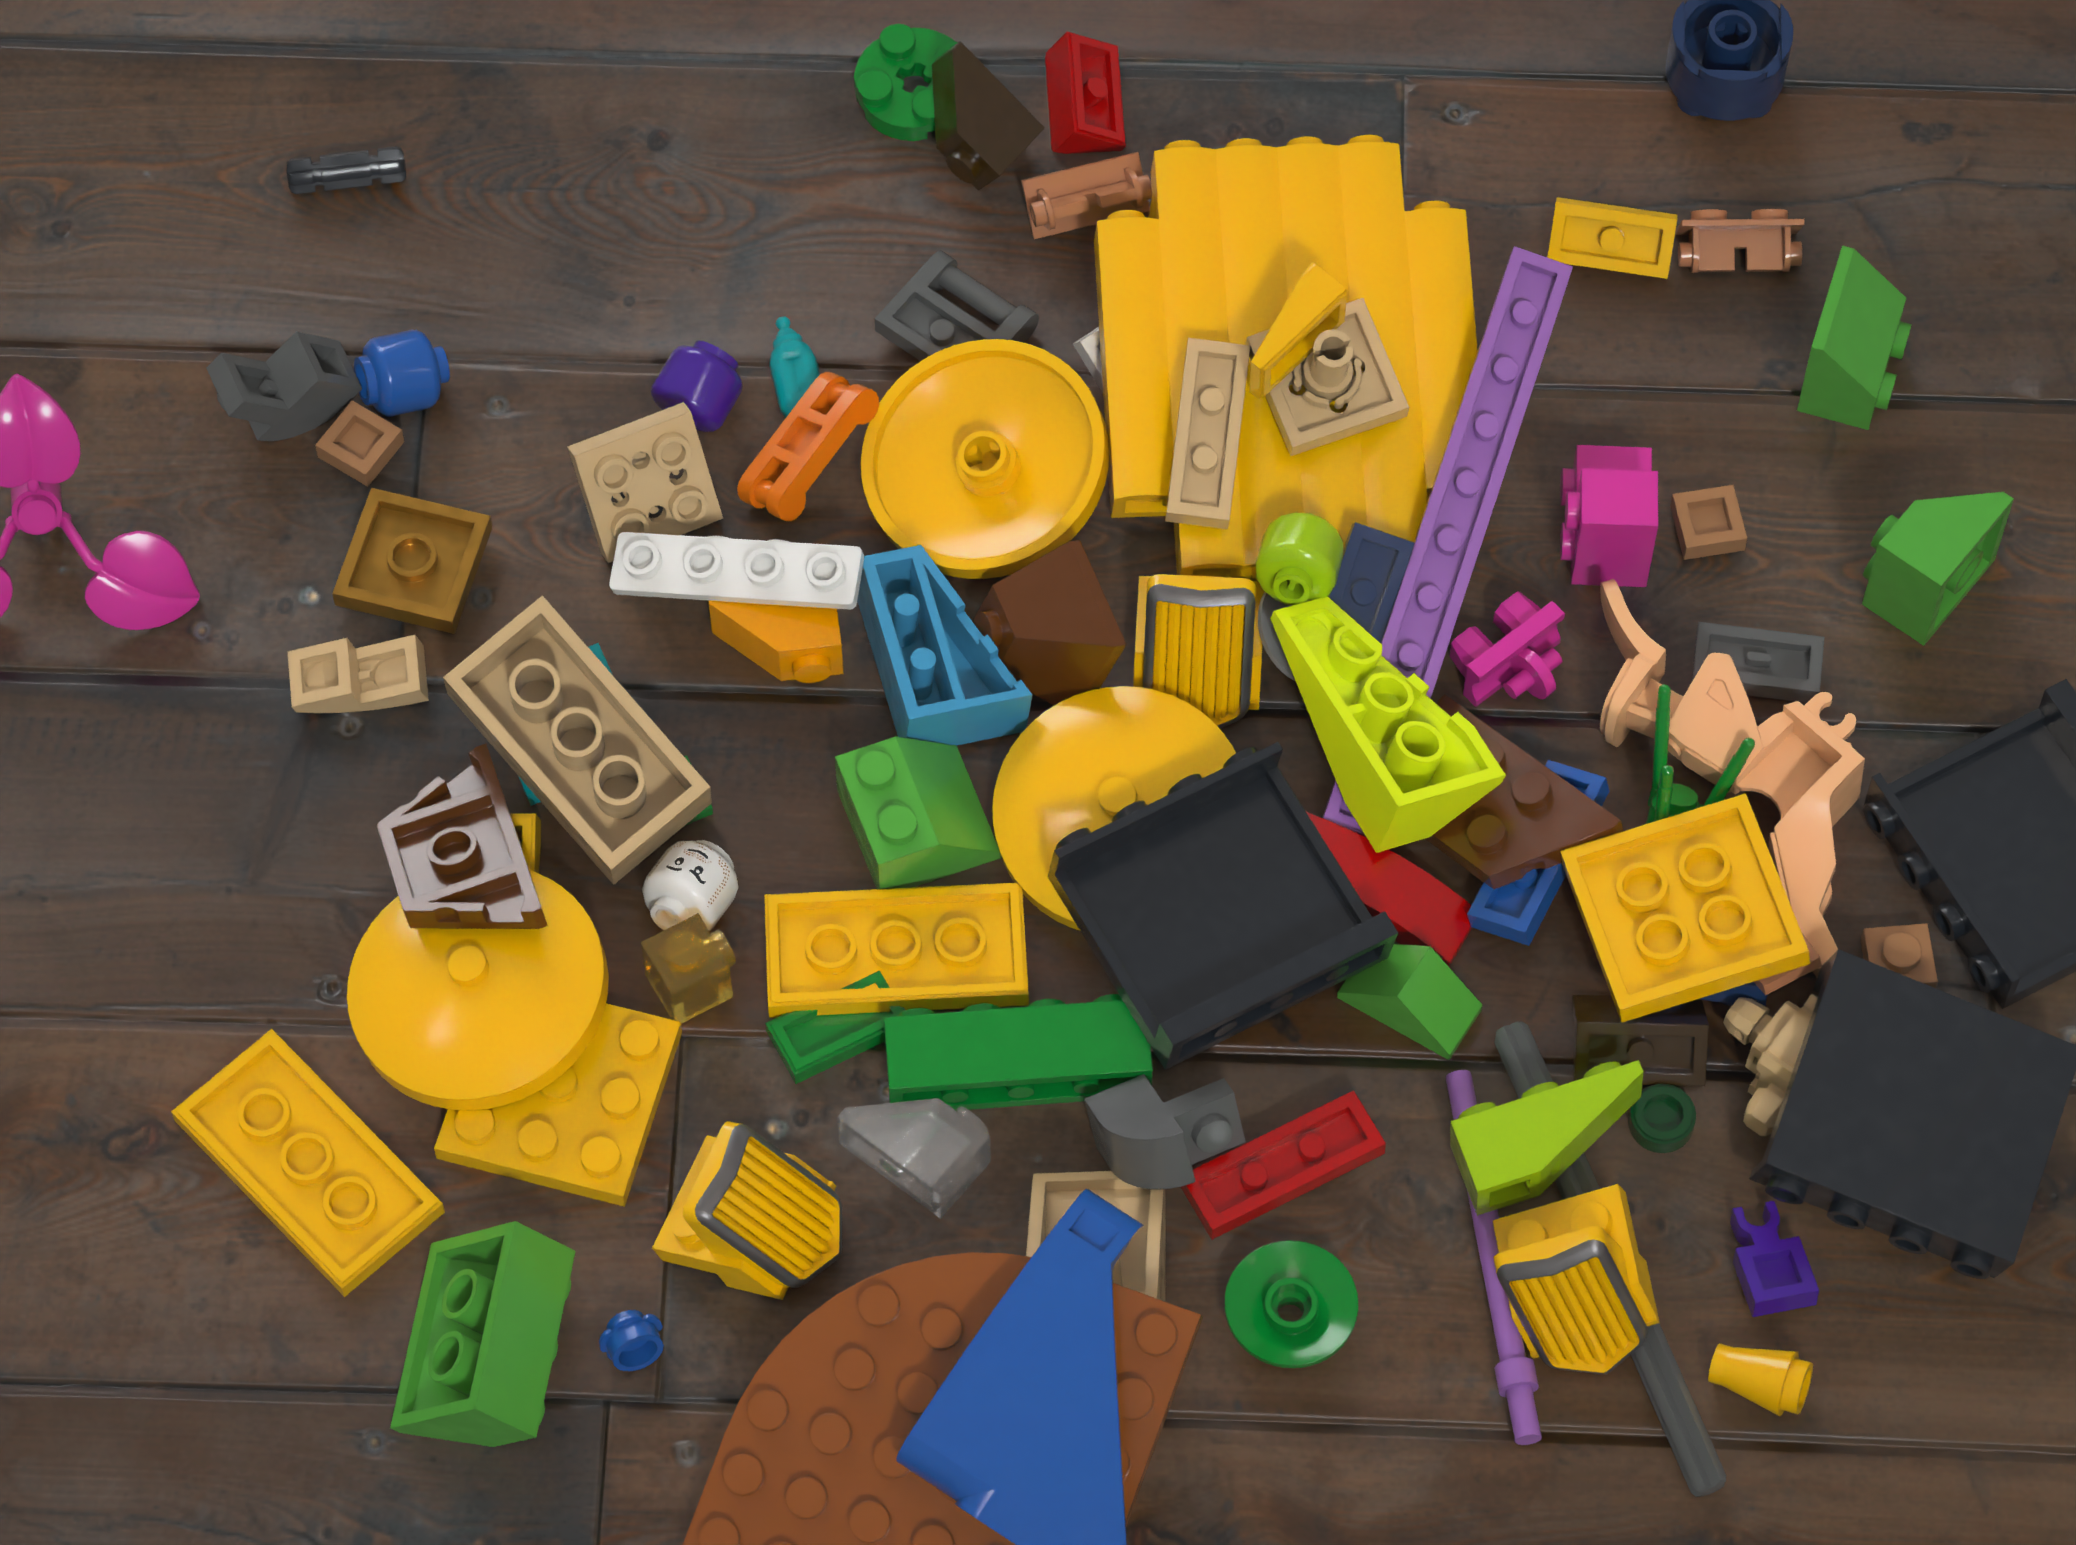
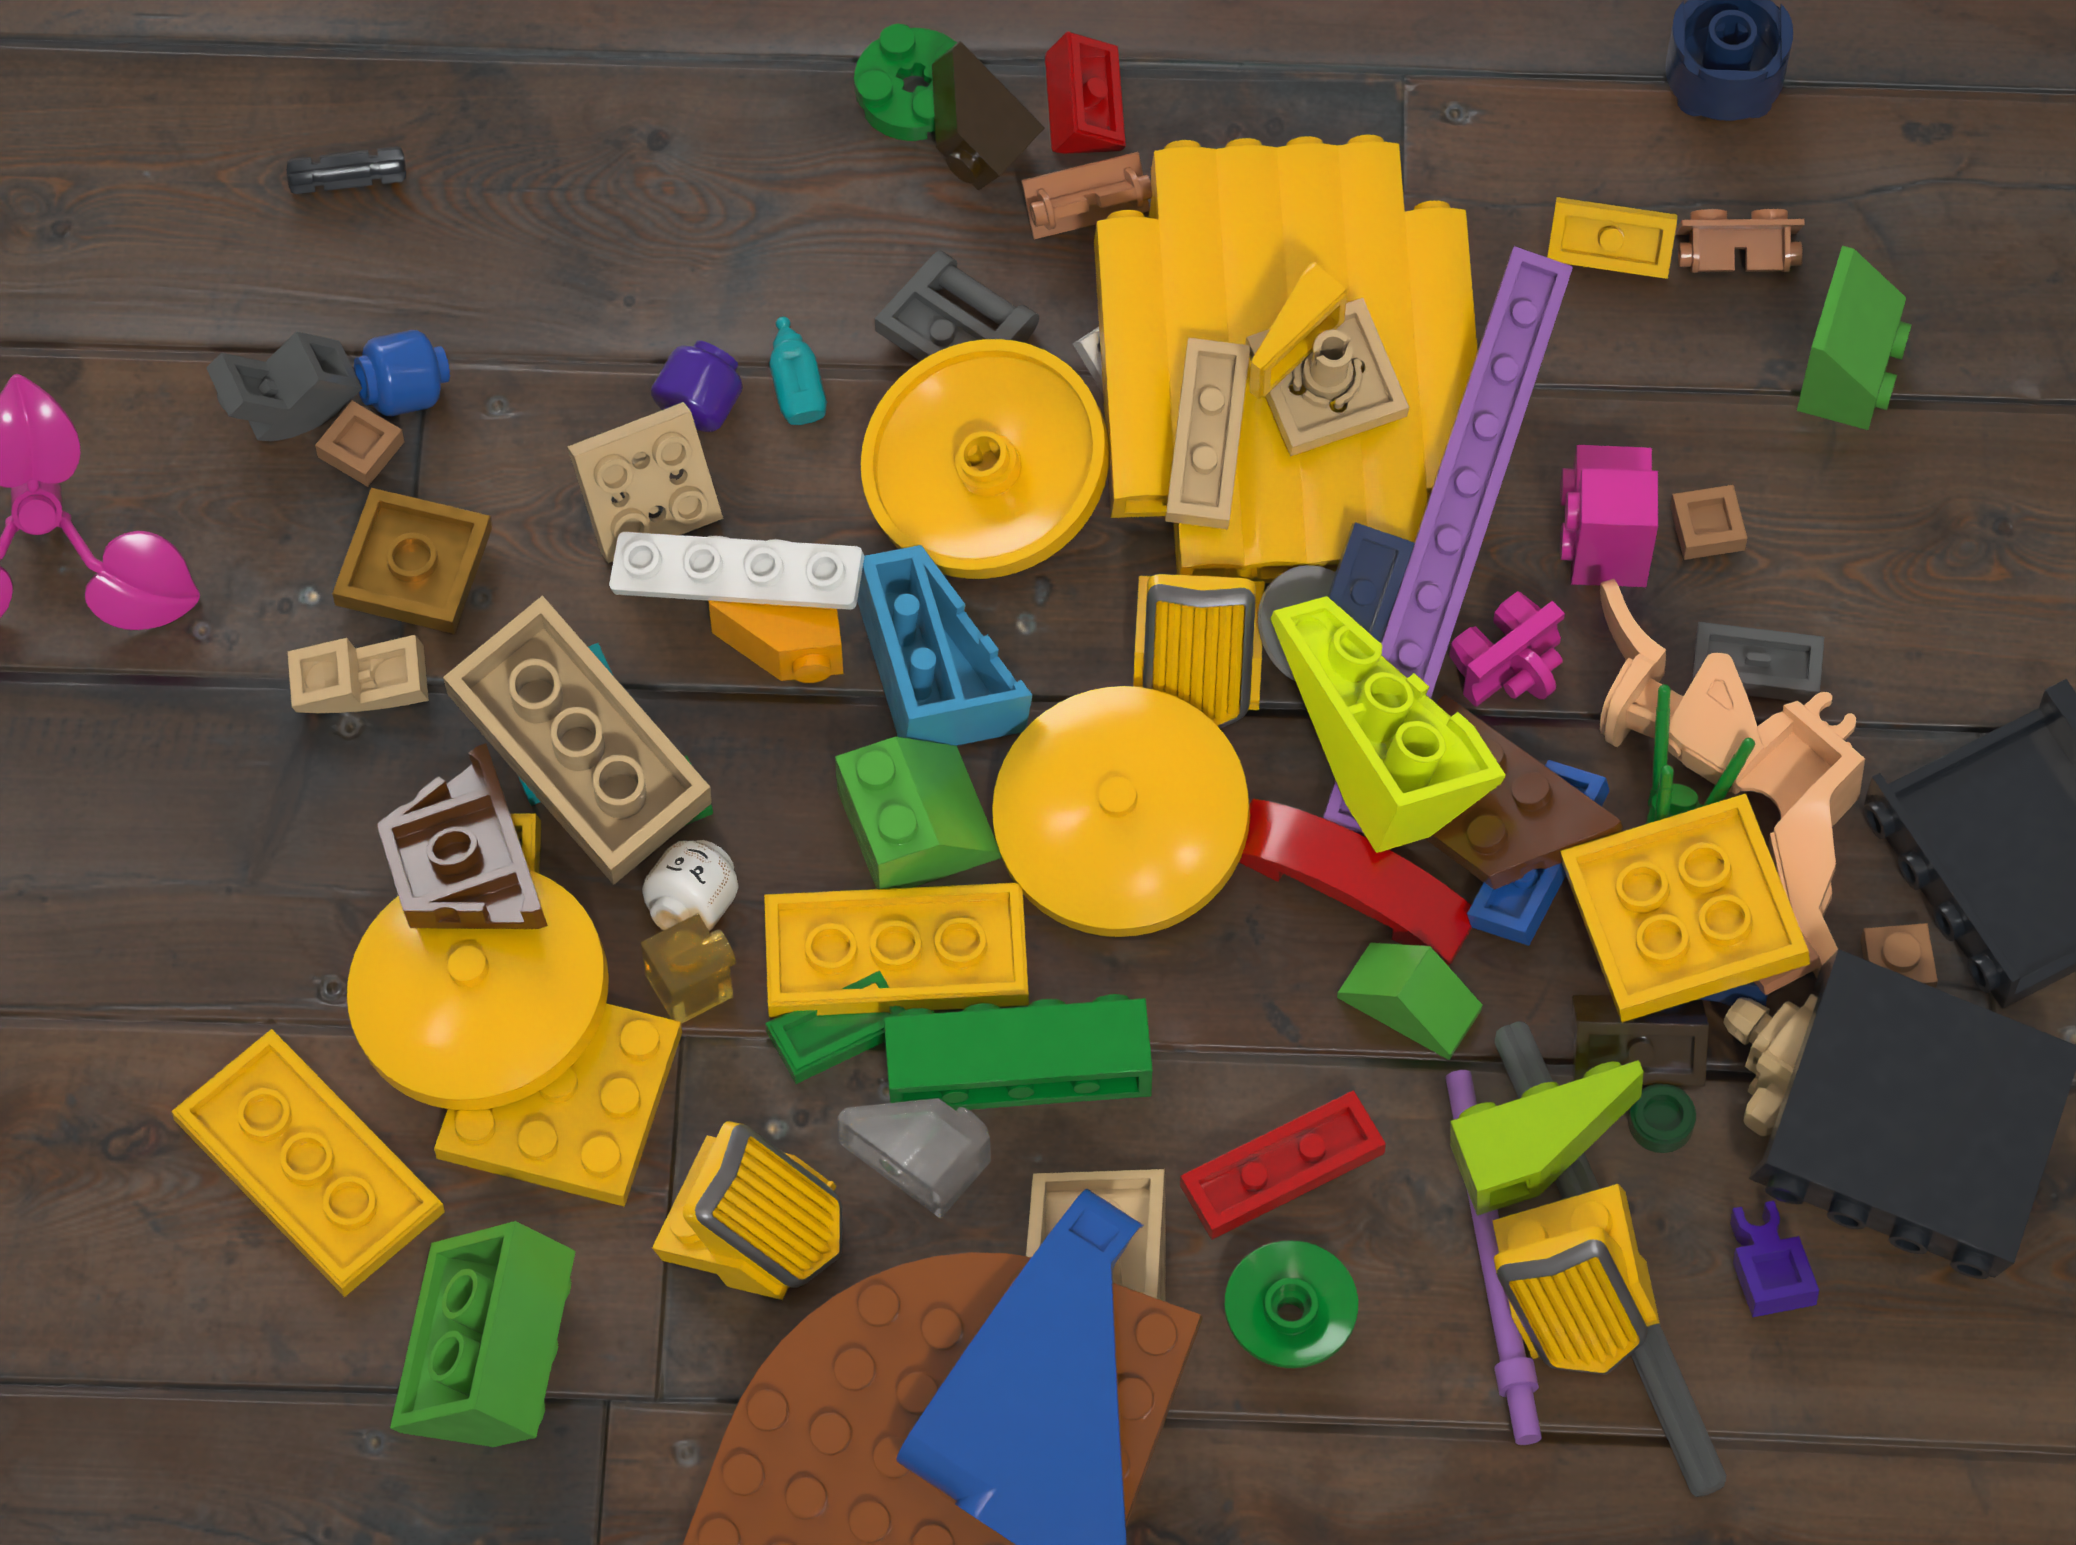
(632, 1340): blue plate -> none
(806, 444): orange plate -> none
(1053, 625): reddish brown slope -> none
(1157, 1141): dark grey brick -> none
(1216, 906): black panel -> none
(1299, 558): lime head -> none
(1763, 1376): yellow cone -> none
(1933, 559): bright green slope -> none

